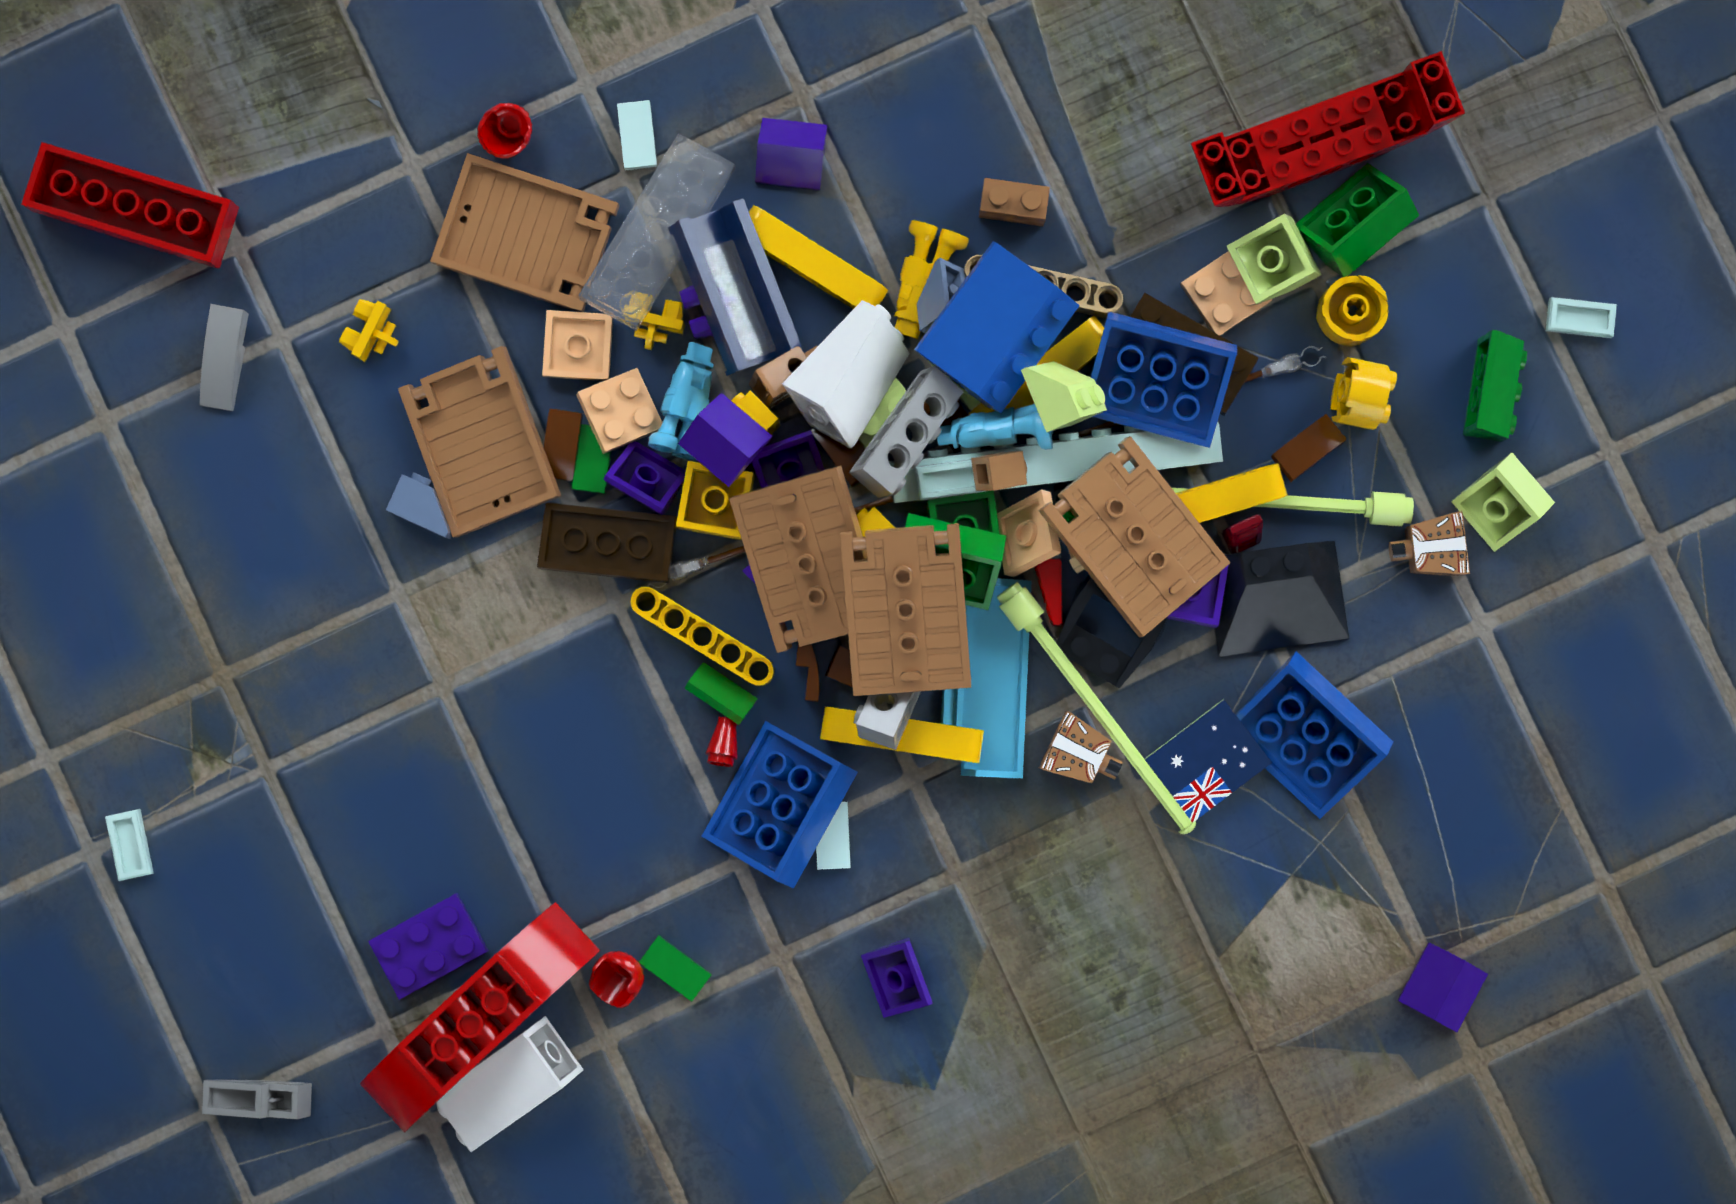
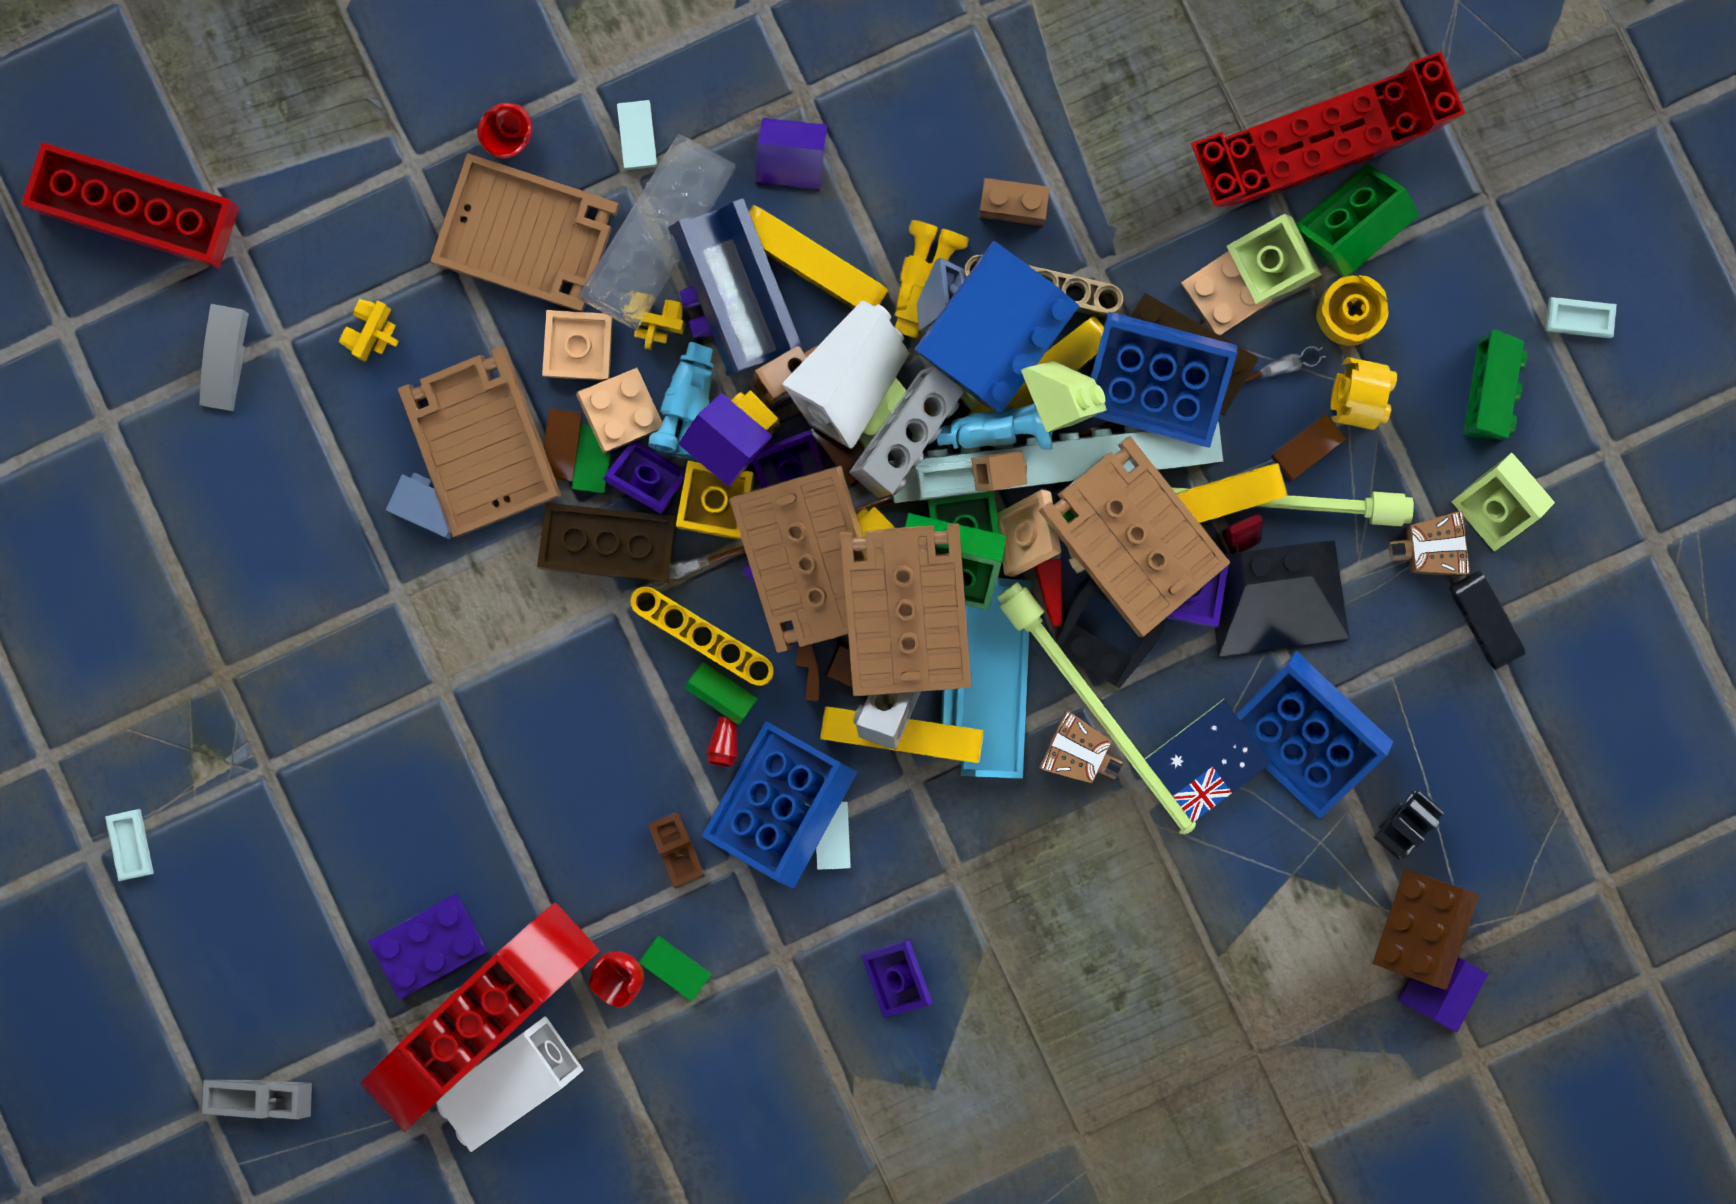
(676, 850): none -> reddish brown slope
(1408, 824): none -> black gear
(1425, 929): none -> reddish brown brick
(1487, 620): none -> black beam

